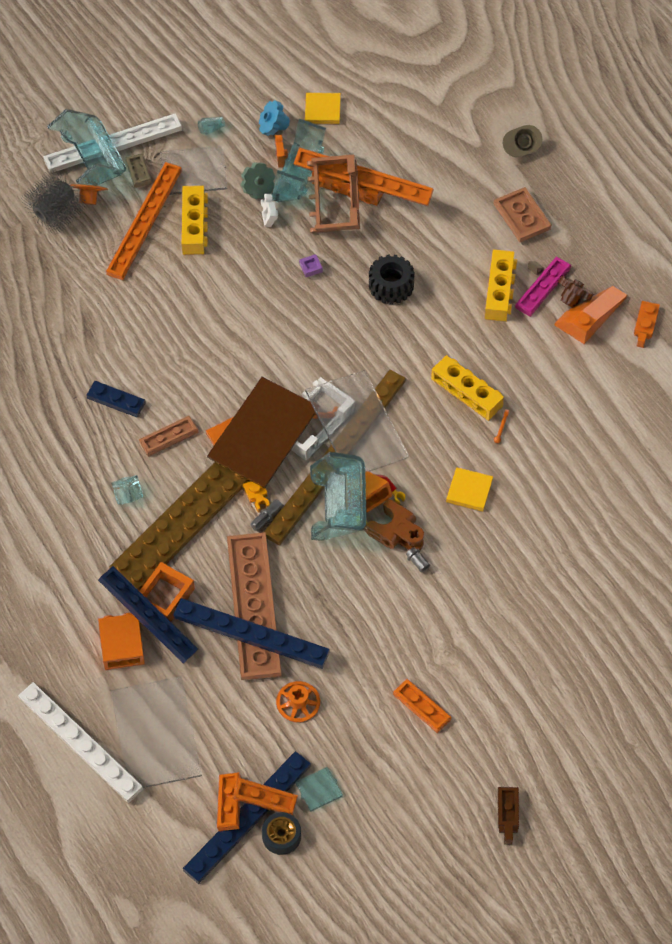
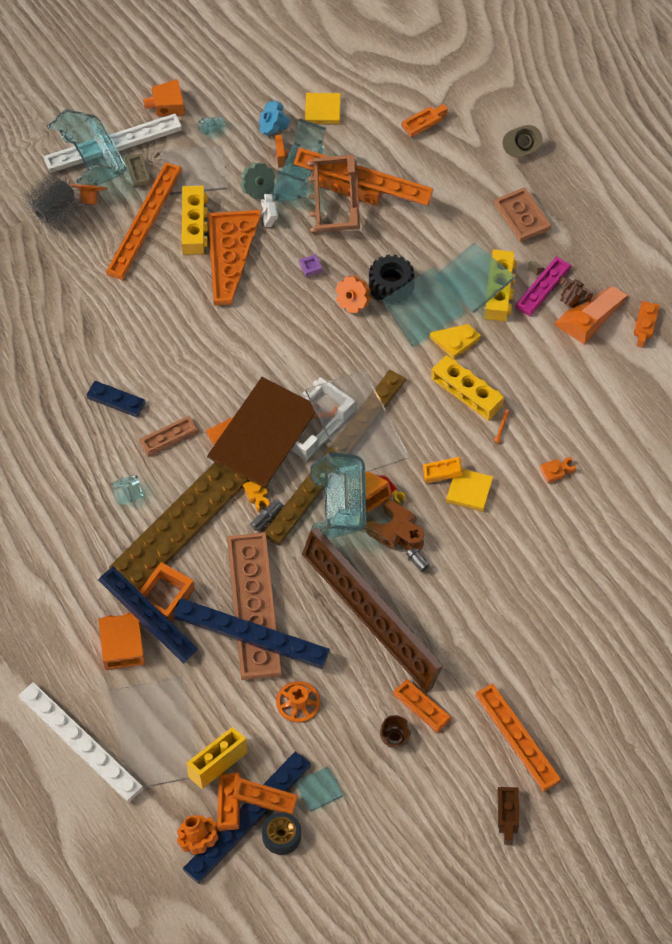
(166, 99): none -> orange torso
(197, 834): none -> orange plant
(217, 757): none -> yellow brick
(230, 244): none -> orange wing
(352, 294): none -> orange plant
(372, 610): none -> reddish brown plate
(395, 731): none -> reddish brown hair
(423, 306): none -> clear light blue piece
(424, 120): none -> orange hinge
(442, 470): none -> light orange plate
(455, 339): none -> yellow wing
(475, 277): none -> clear light blue piece
(518, 737): none -> orange plate
(555, 470): none -> orange plate

